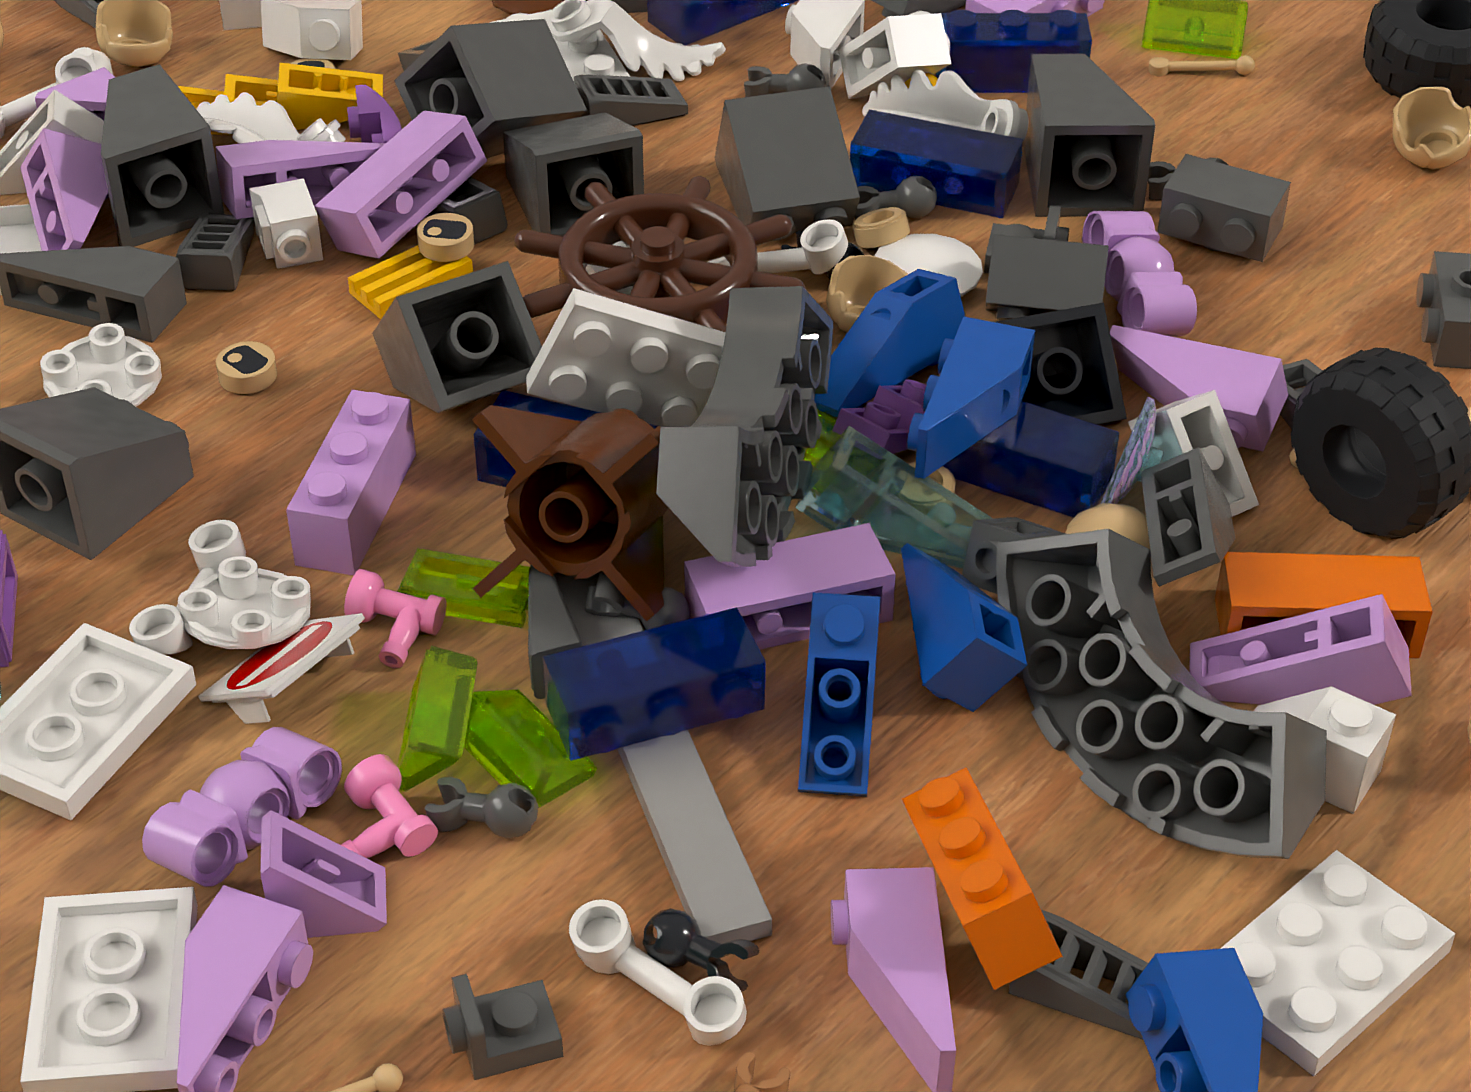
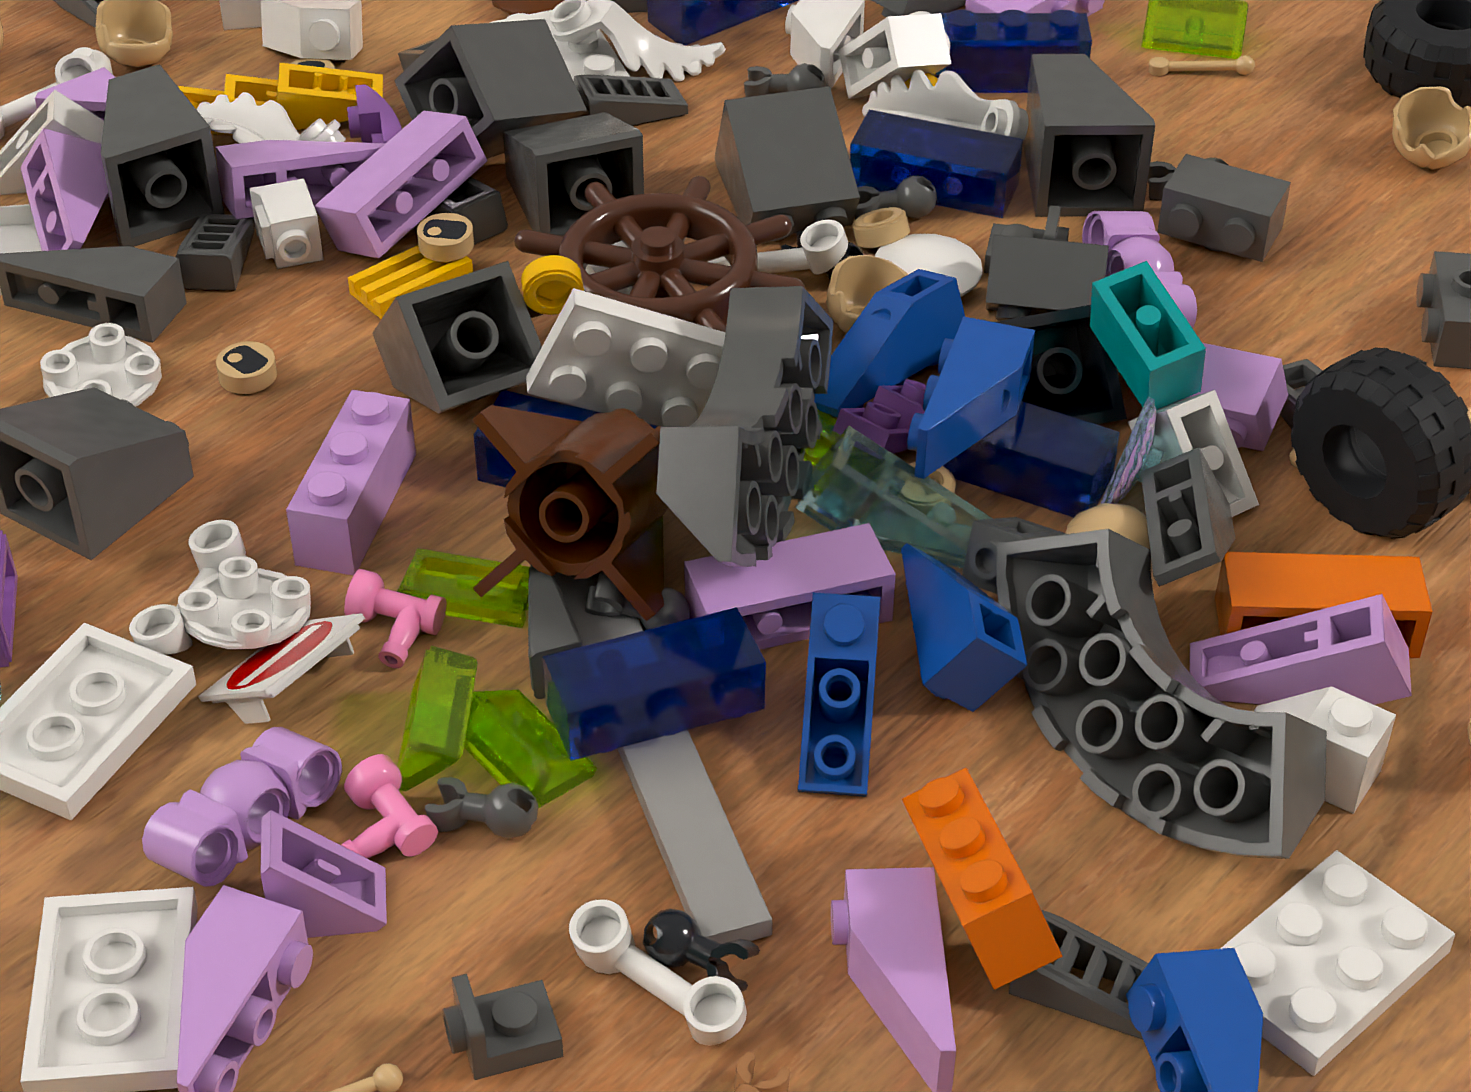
(549, 283): none -> yellow tile
(1147, 336): none -> teal brick

